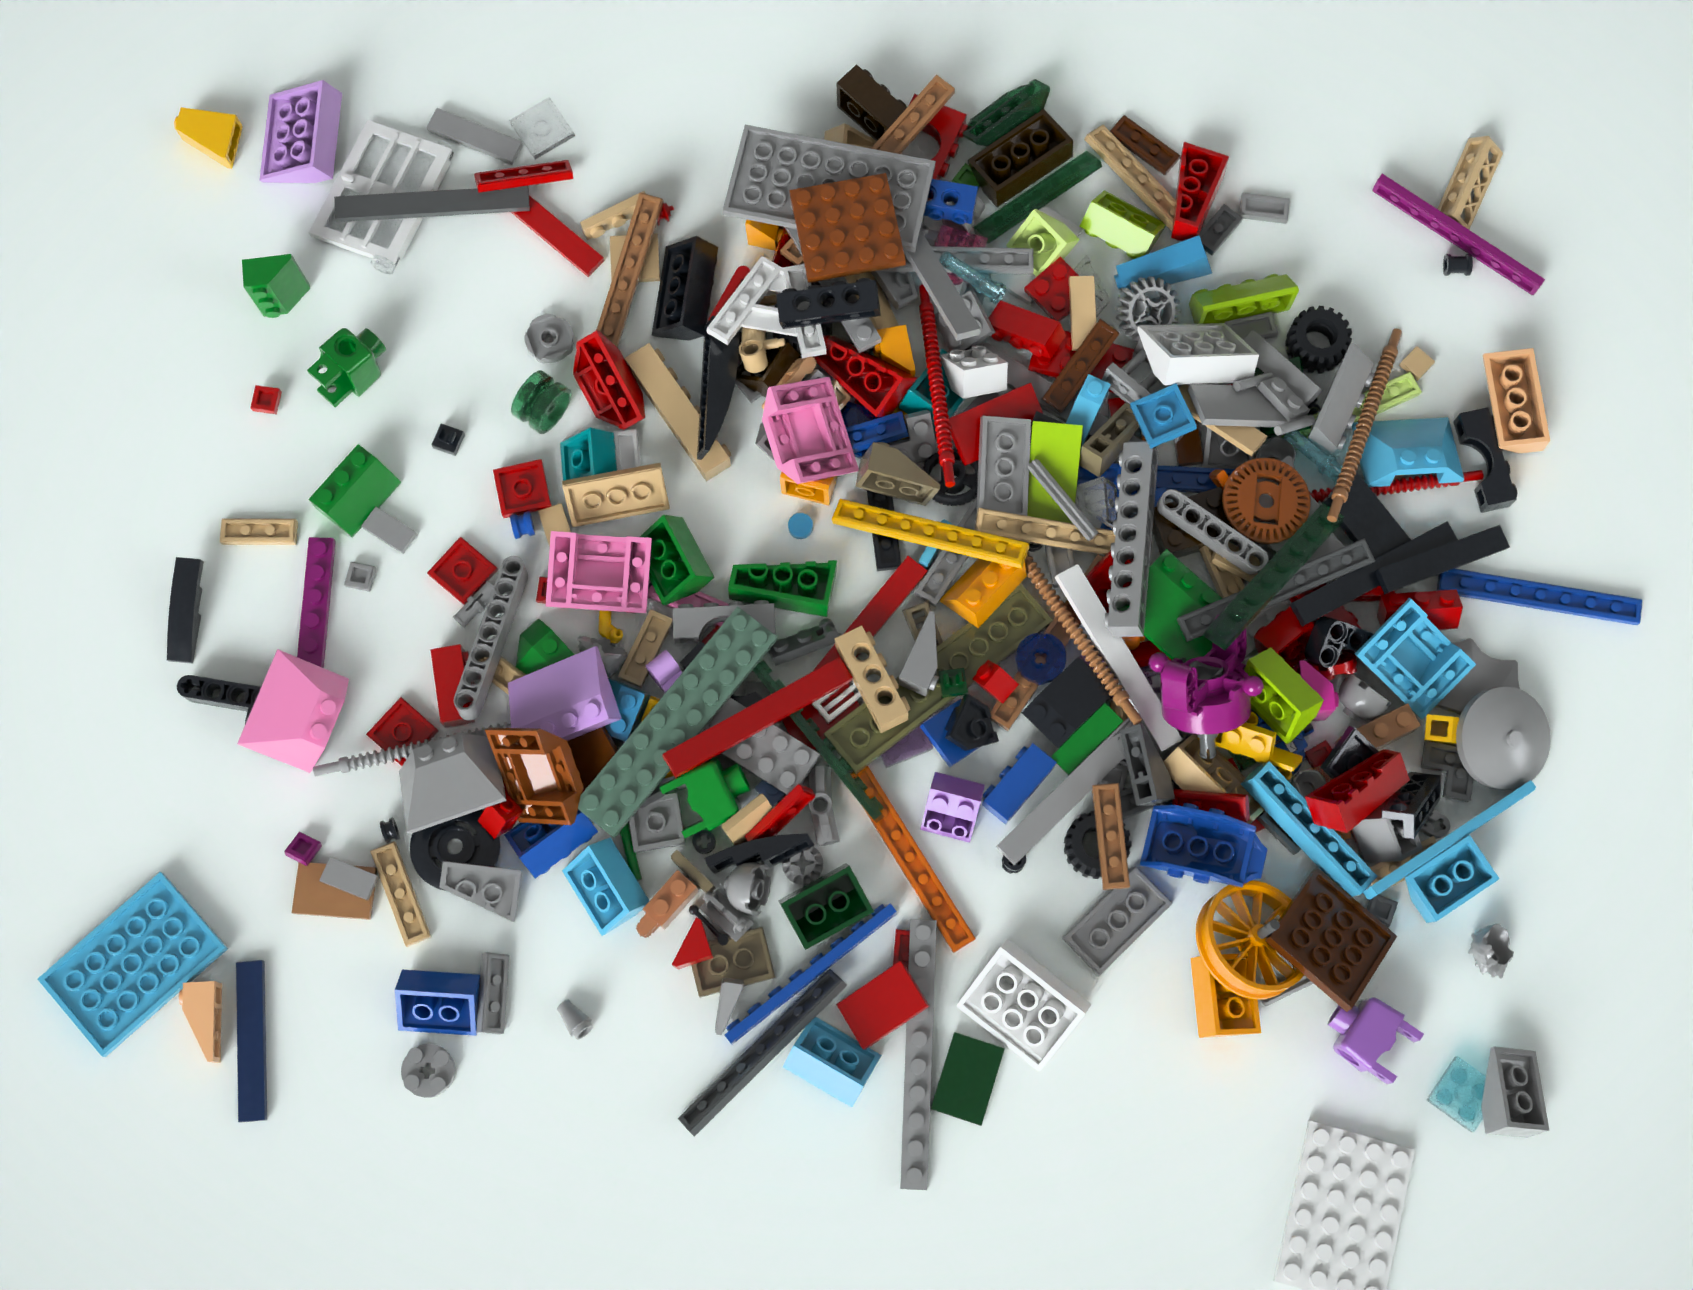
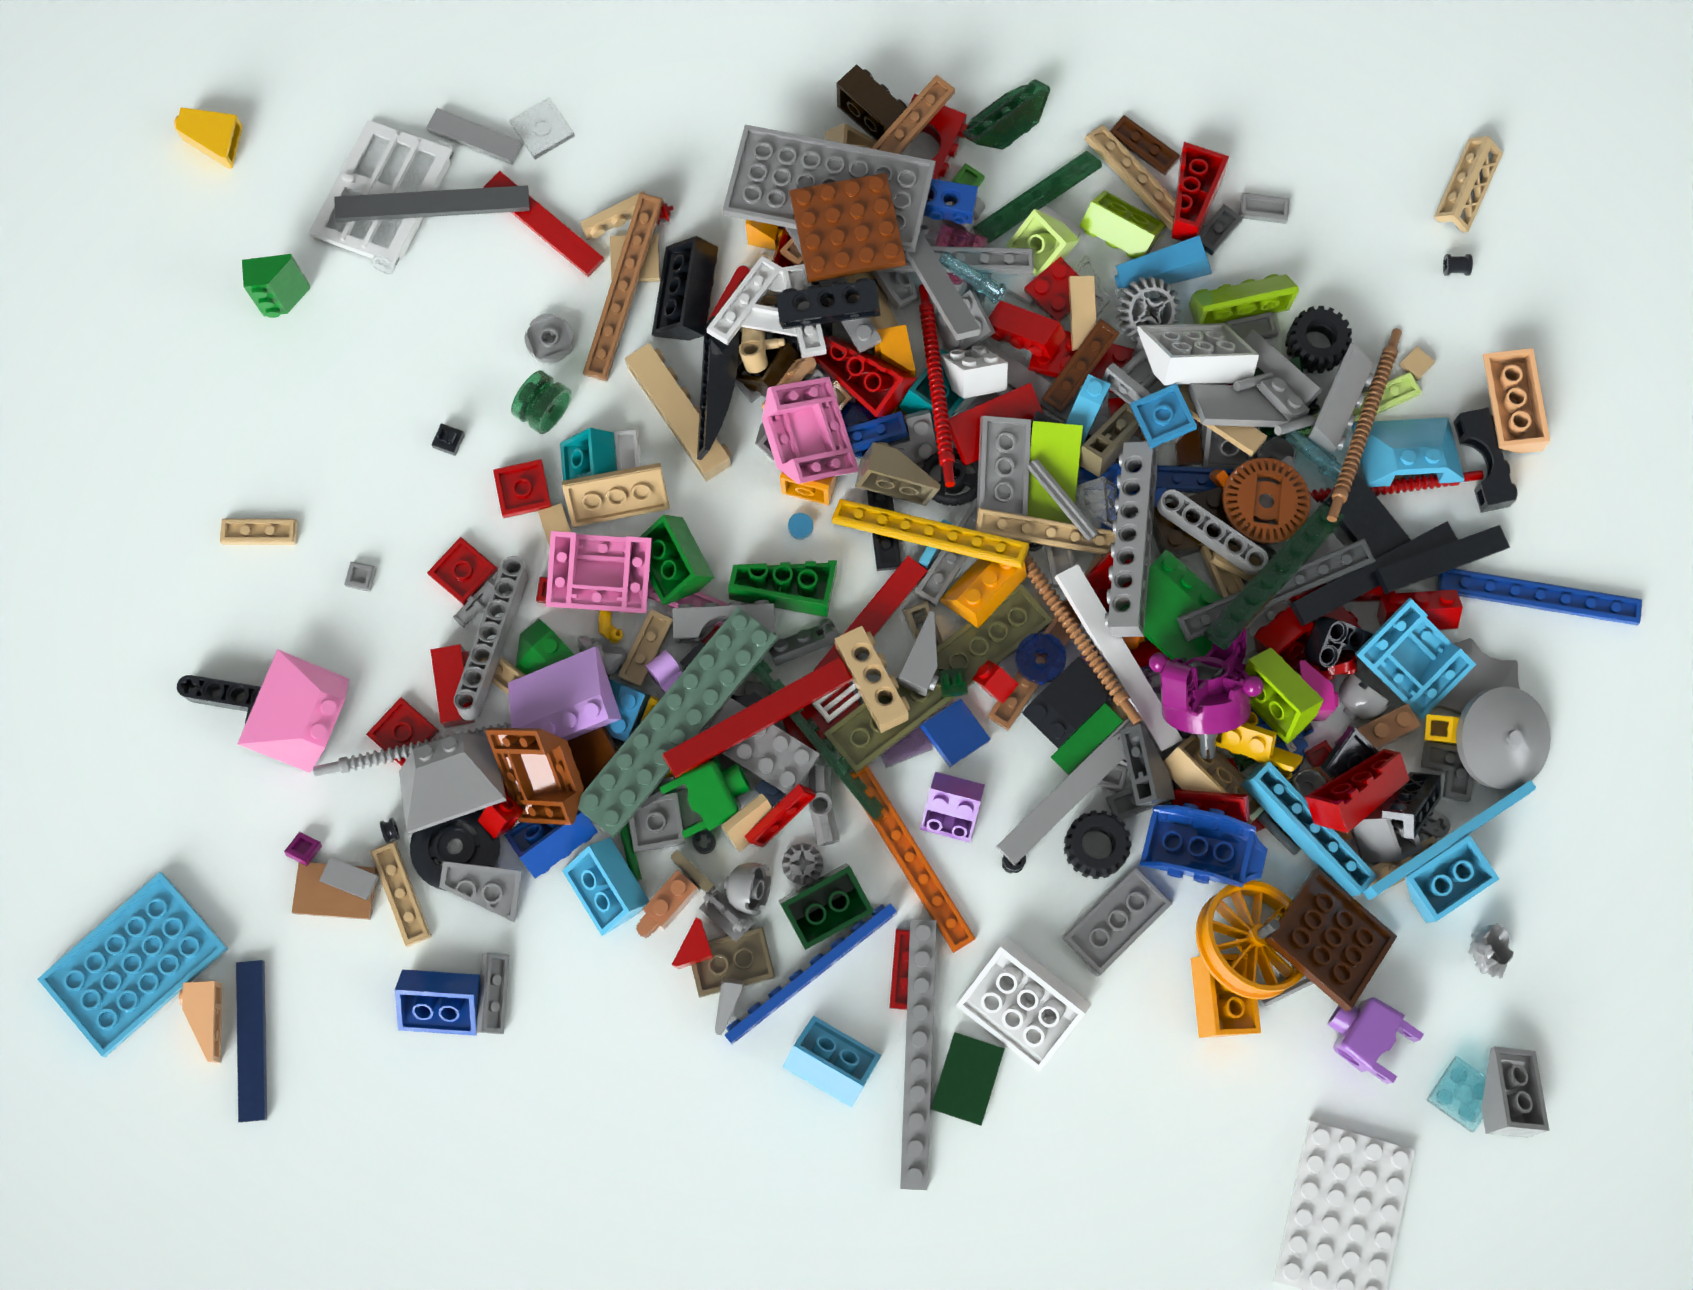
(184, 609): black slope -> none
(266, 399): red plate -> none
(301, 134): lavender slope -> none
(316, 600): magenta plate -> none
(349, 364): green piece -> none
(354, 490): green slope -> none
(389, 530): light grey tile -> none
(417, 1059): light grey plate -> none
(522, 525): blue wheel -> none
(523, 176): red tile -> none
(575, 1020): light grey cone -> none
(607, 382): red wedge -> none
(722, 938): black hinge -> none
(762, 1052): dark grey tile -> none
(769, 850): black slope -> none
(882, 1005): red tile -> none
(971, 725): black plate -> none
(1018, 782): blue brick -> none
(1021, 157): dark brown slope -> none
(1110, 836): medium nougat tile -> none
(1382, 909): dark grey tile -> none
(1458, 234): magenta tile -> none

